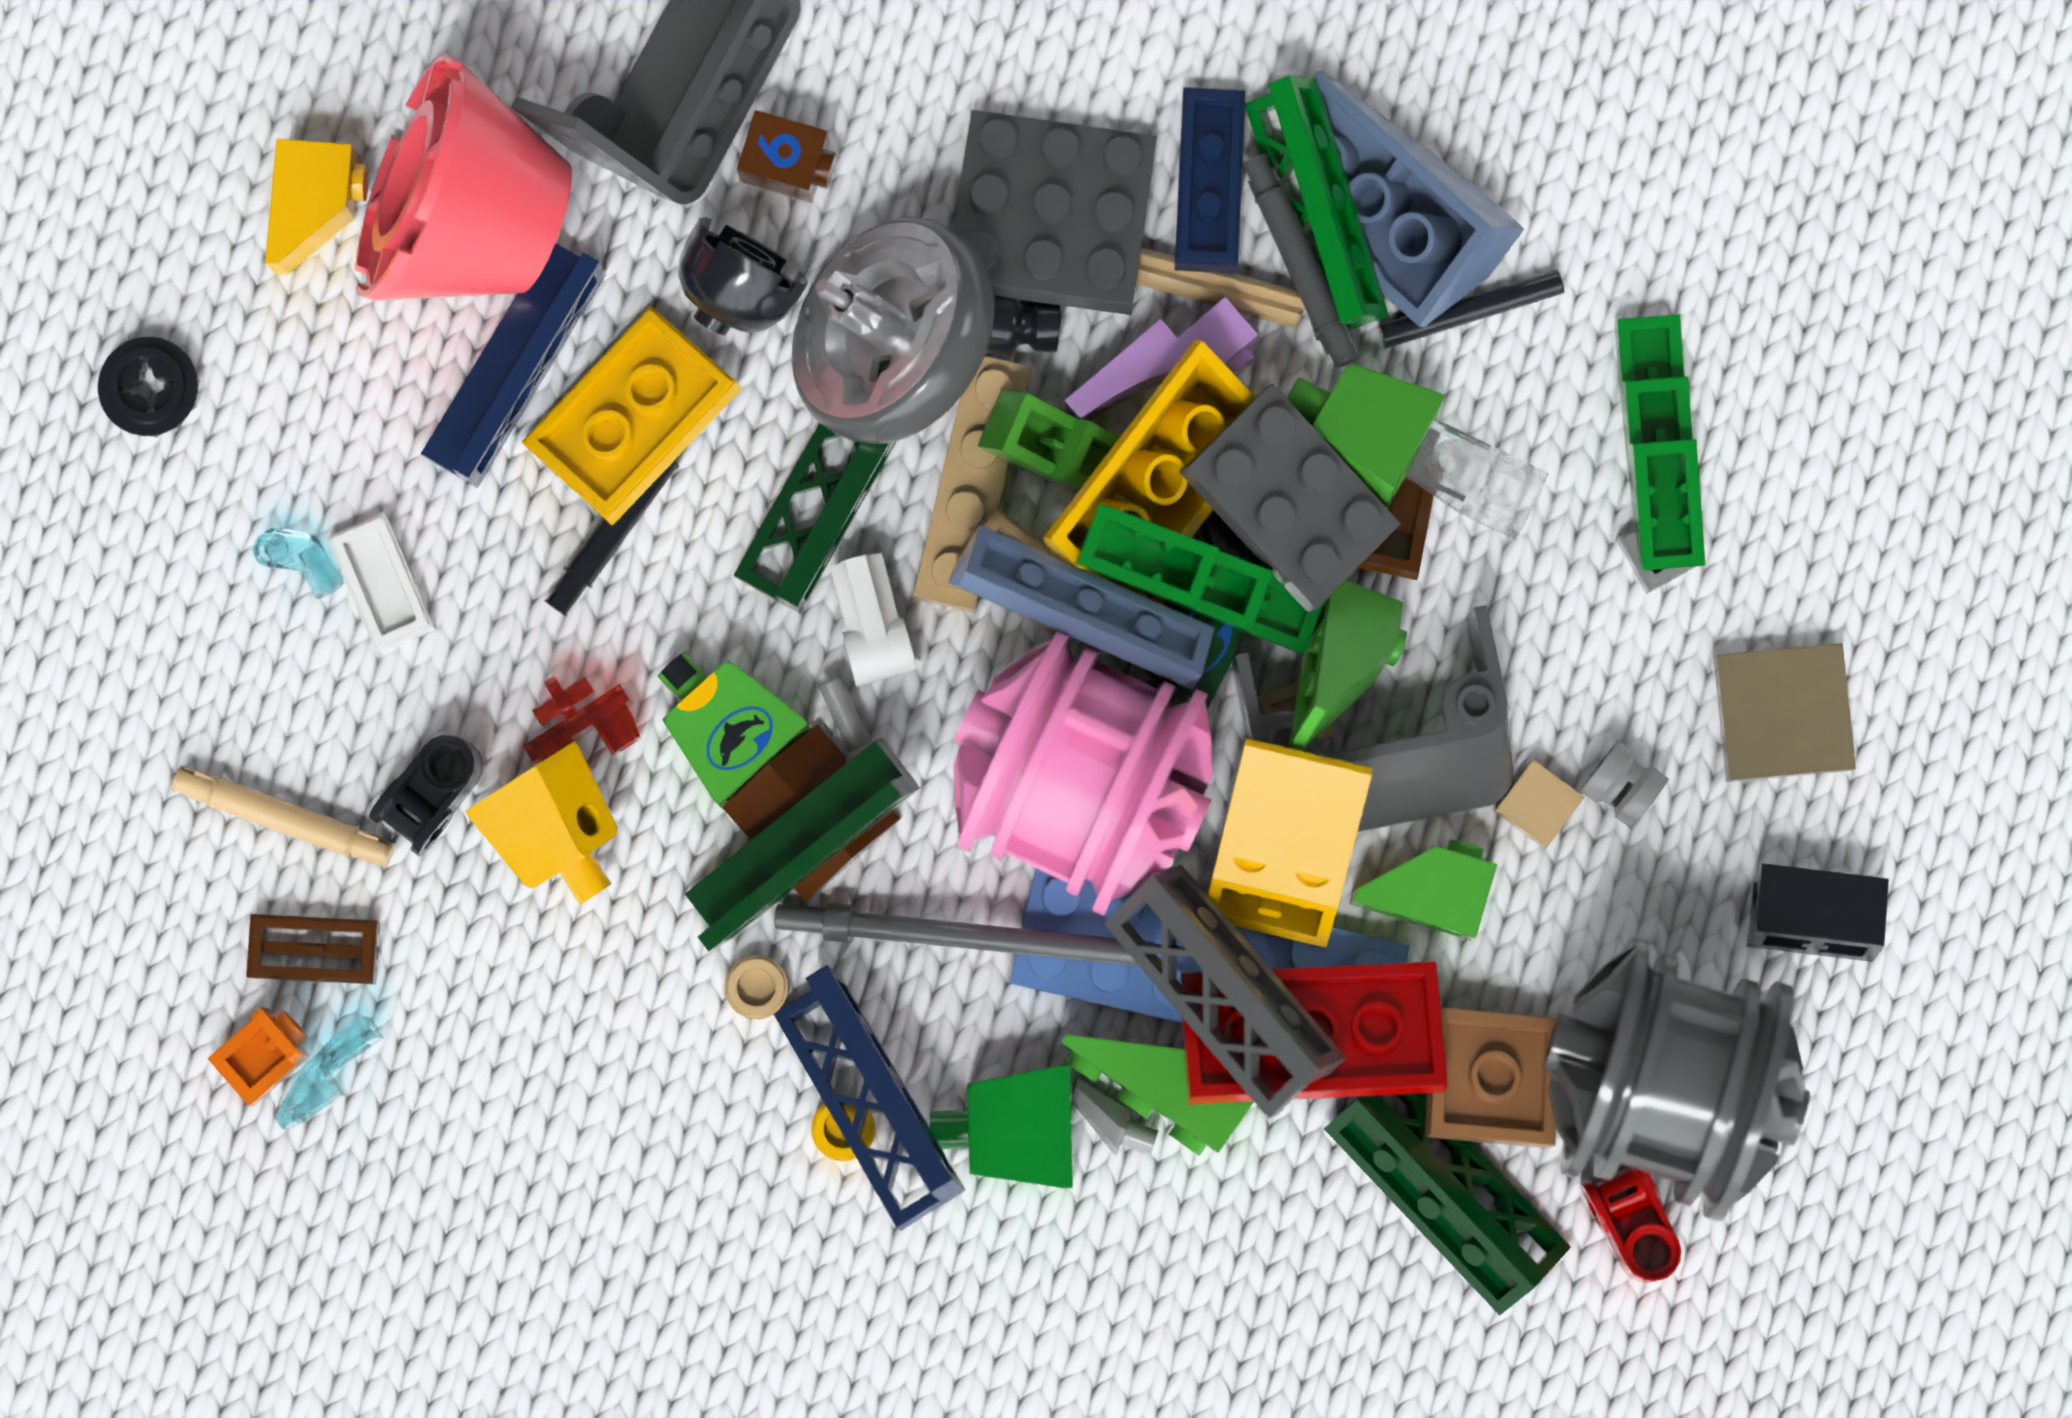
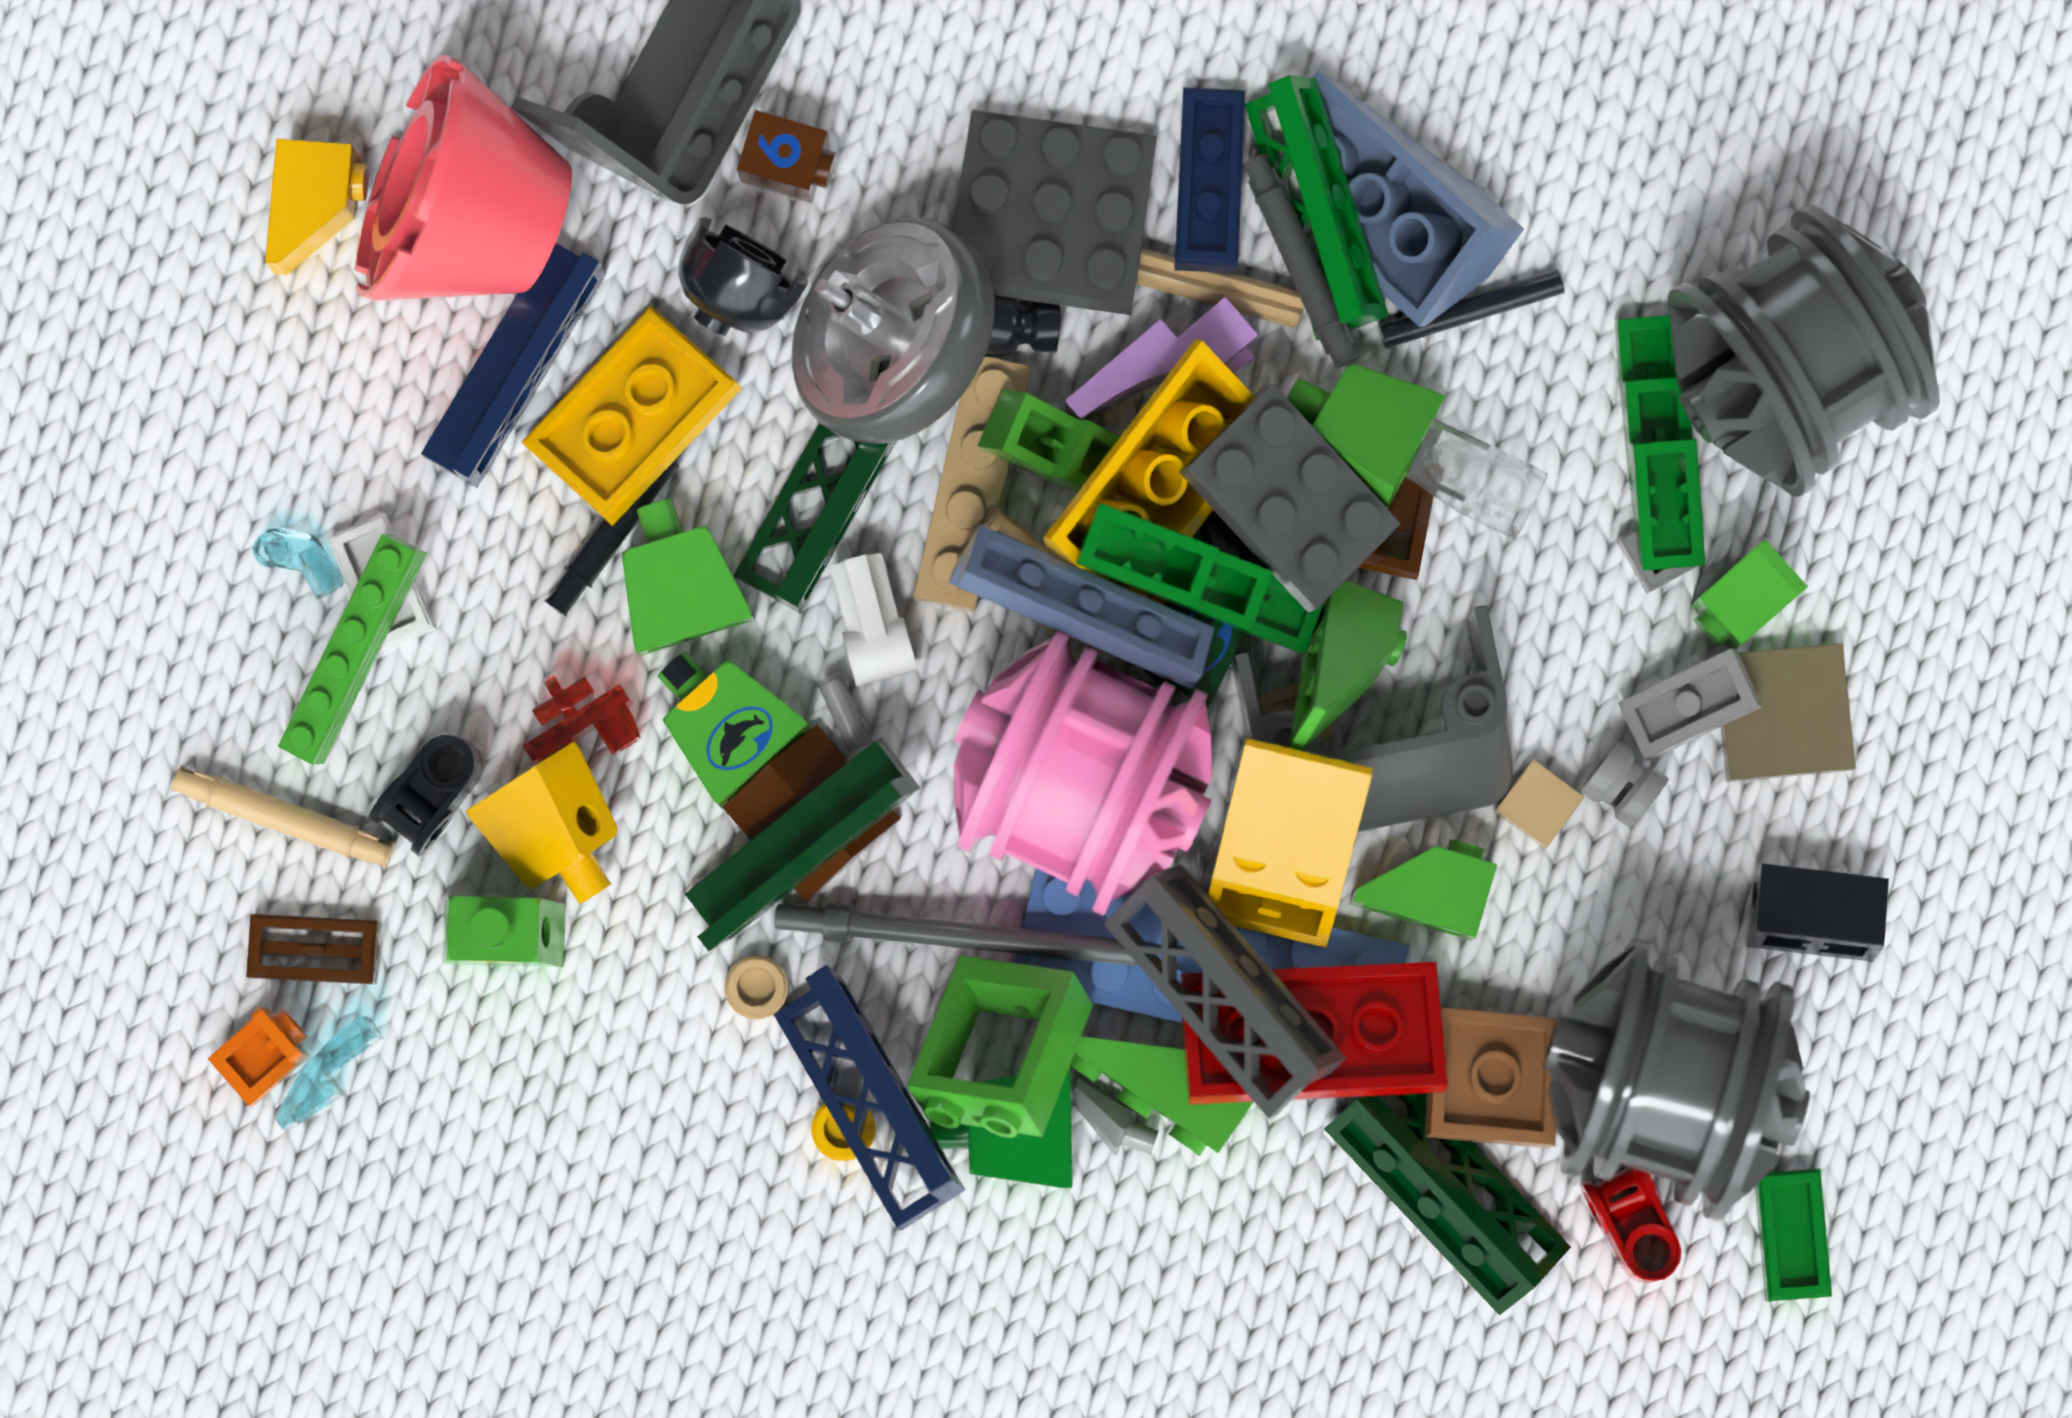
(125, 370): black gear -> none
(352, 649): none -> bright green piece
(503, 931): none -> bright green torso
(678, 583): none -> bright green torso
(1011, 990): none -> bright green window
(1690, 704): none -> light grey plate
(1747, 597): none -> bright green slope
(1793, 1235): none -> green tile
(1803, 350): none -> dark grey wheel

